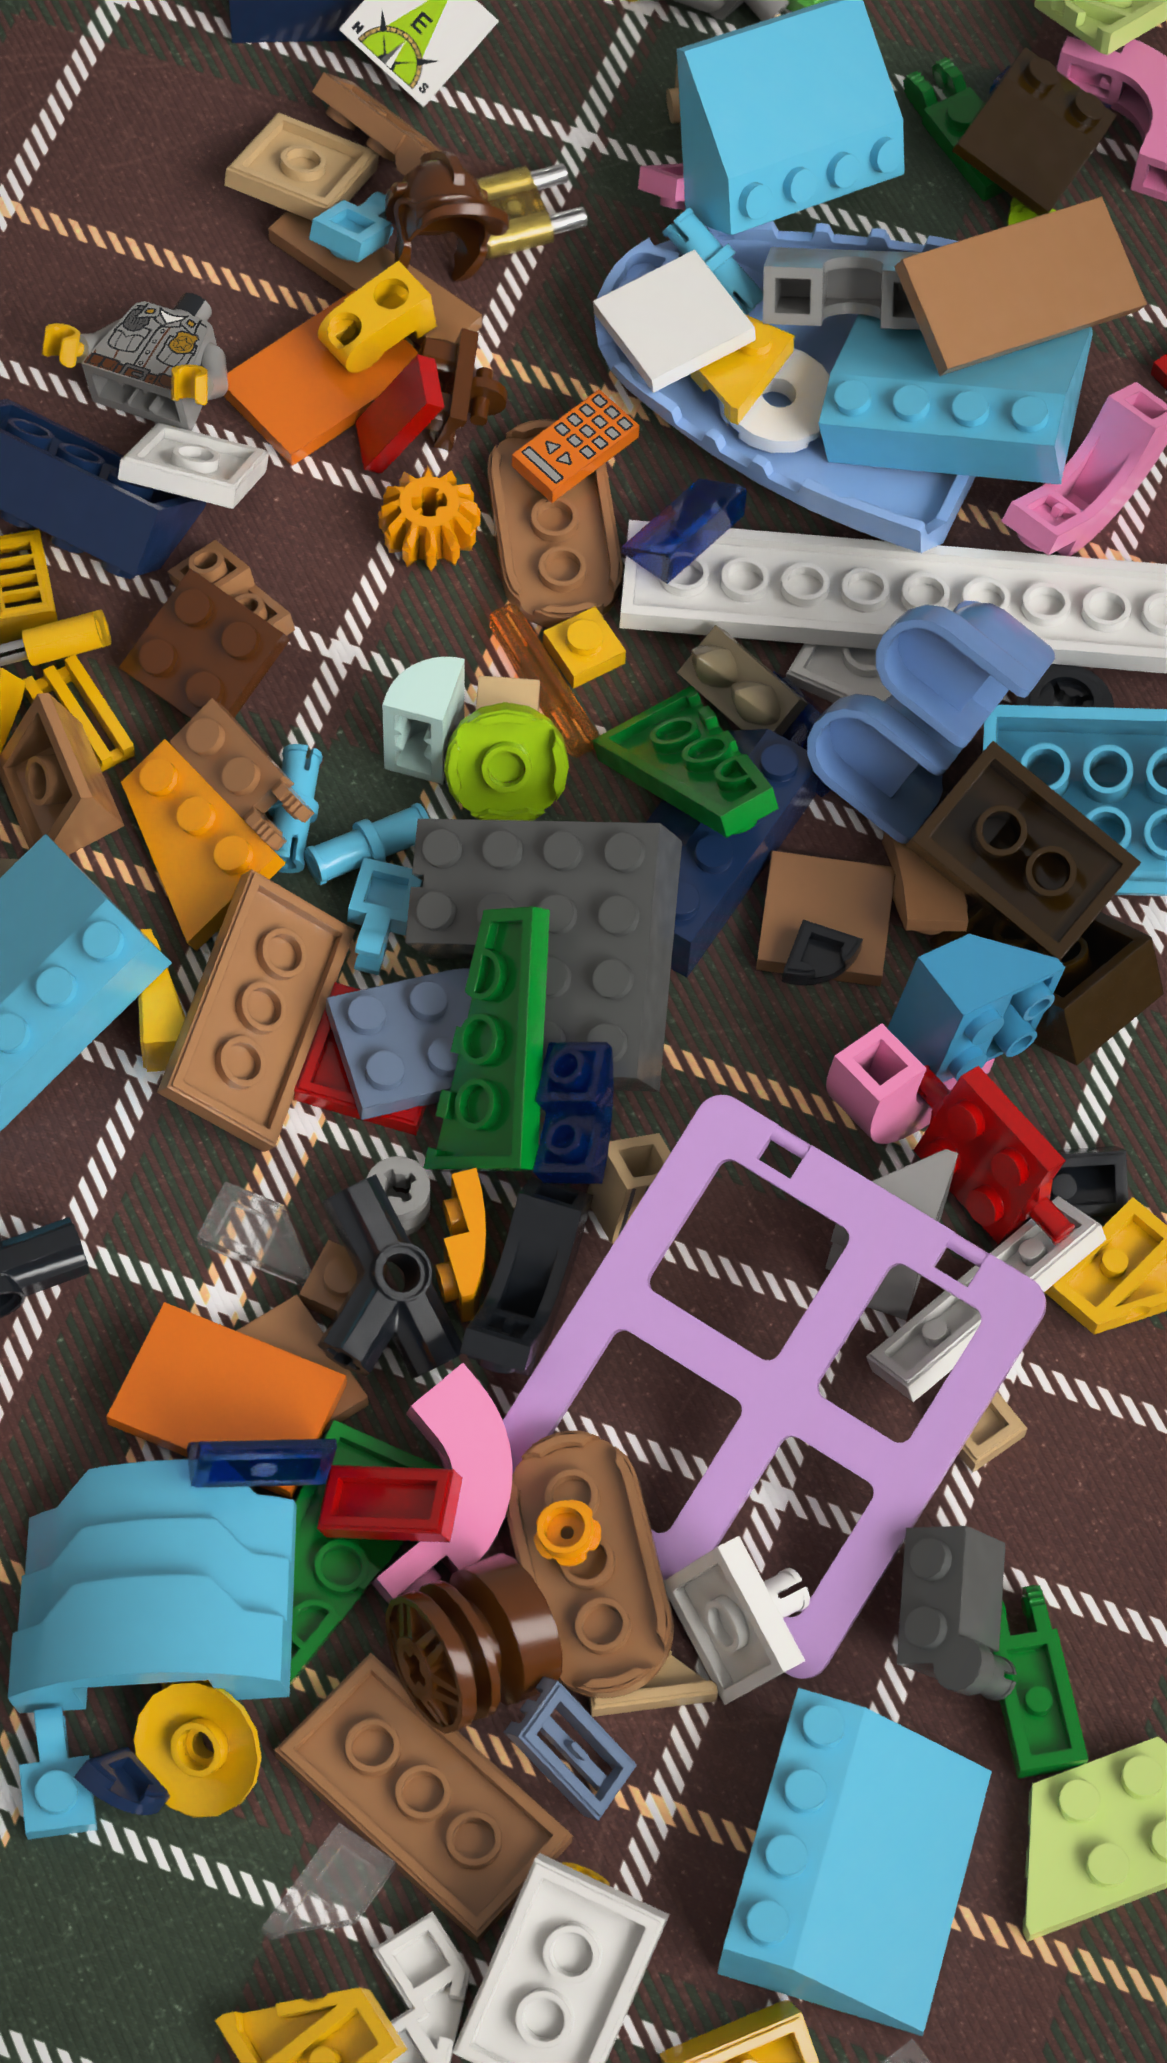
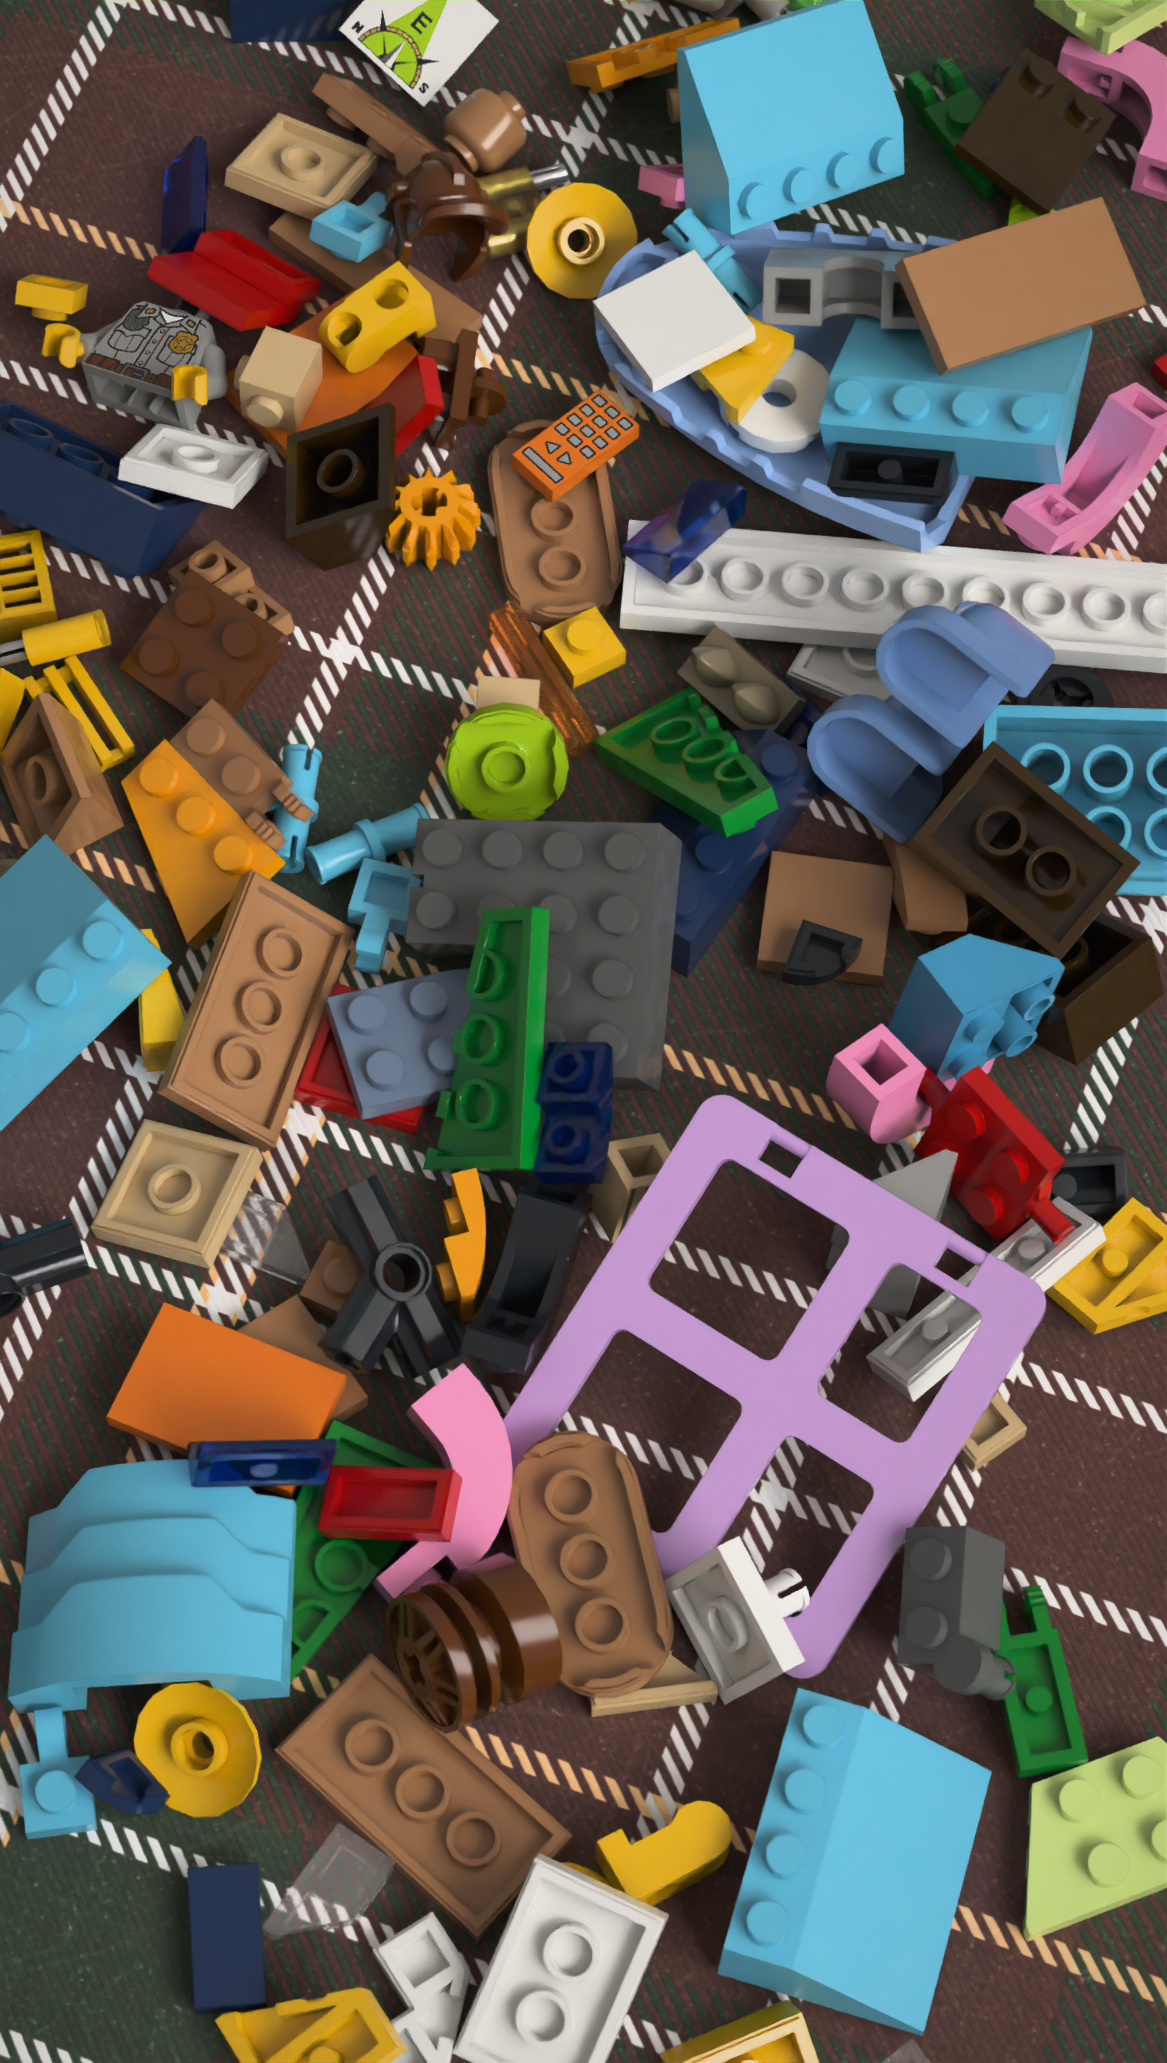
(51, 296): none -> yellow plate
(177, 1193): none -> tan tile
(185, 199): none -> clear blue slope
(219, 292): none -> red tile
(226, 1938): none -> dark blue tile
(258, 266): none -> red tile
(279, 379): none -> tan brick
(342, 487): none -> dark brown slope
(405, 1173): light grey wheel -> none
(422, 715): light aqua brick -> none
(485, 130): none -> medium nougat head
(538, 1719): sand blue tile -> none
(564, 1515): light orange plate -> none
(607, 234): none -> yellow dish
(644, 57): none -> light orange wing
(669, 1858): none -> yellow leg
(893, 473): none -> black slope

